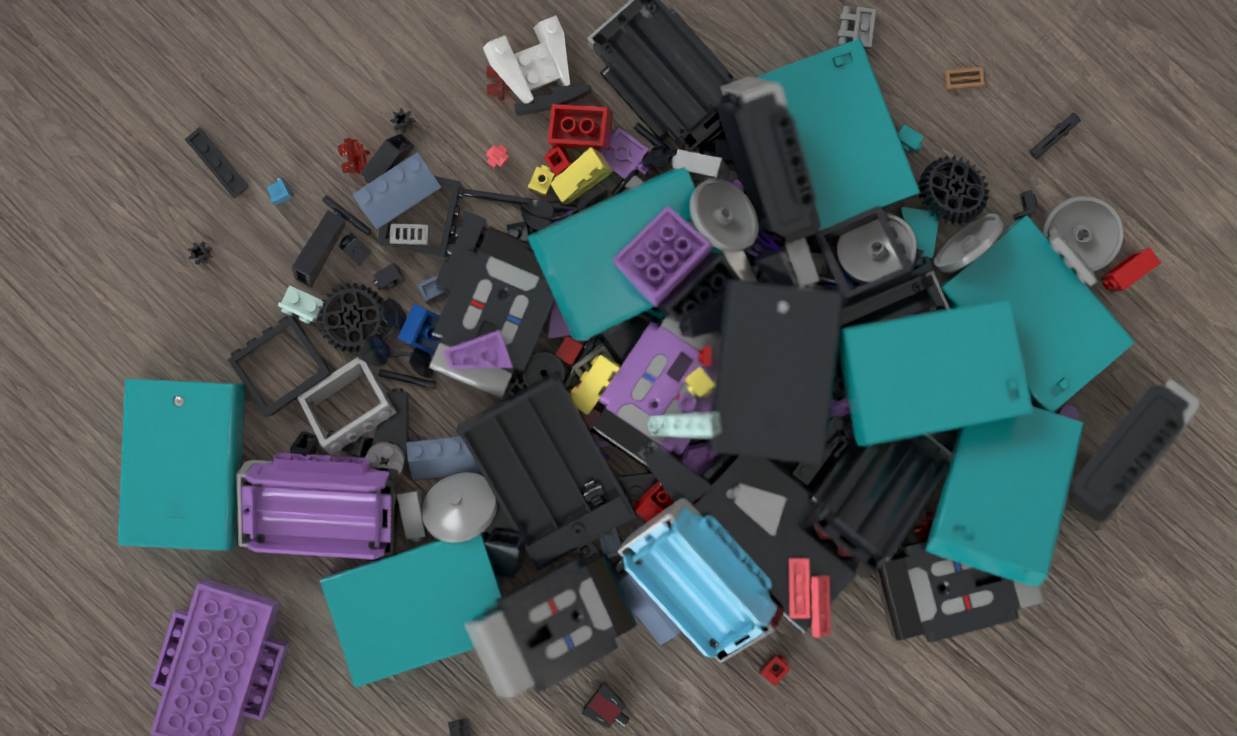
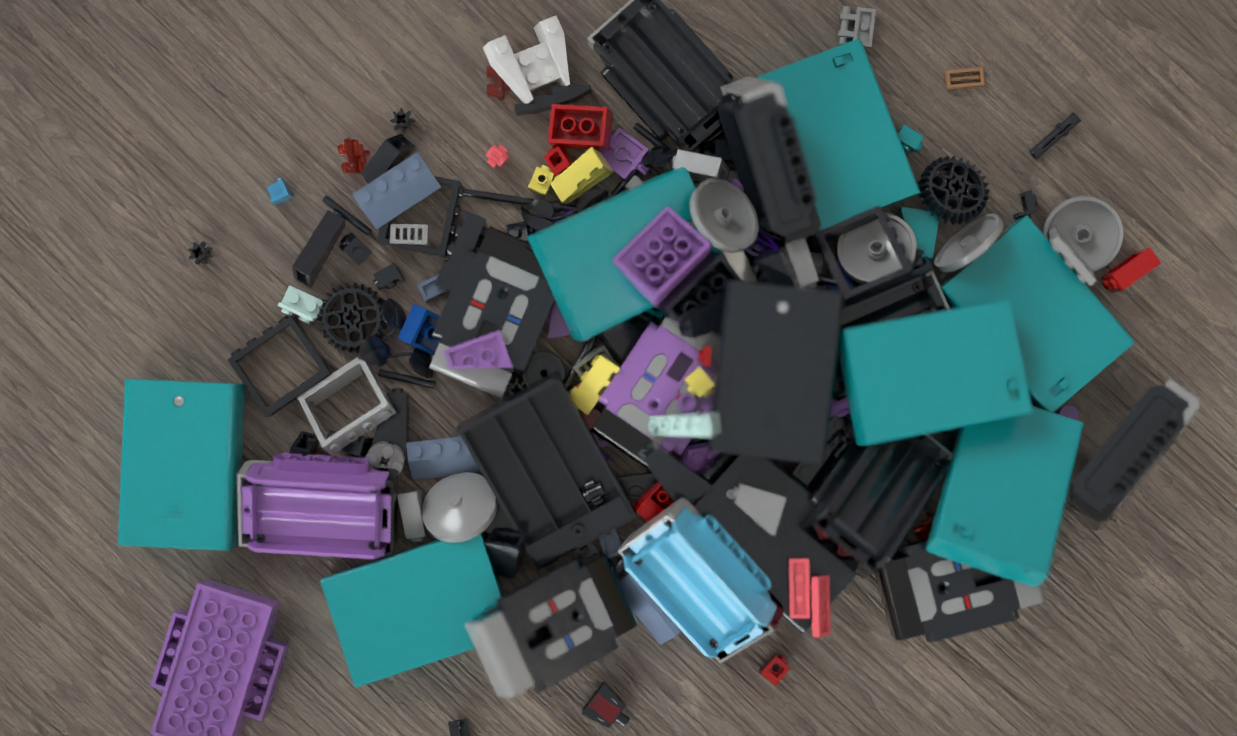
(217, 162): black plate -> none
(569, 350): red panel -> none

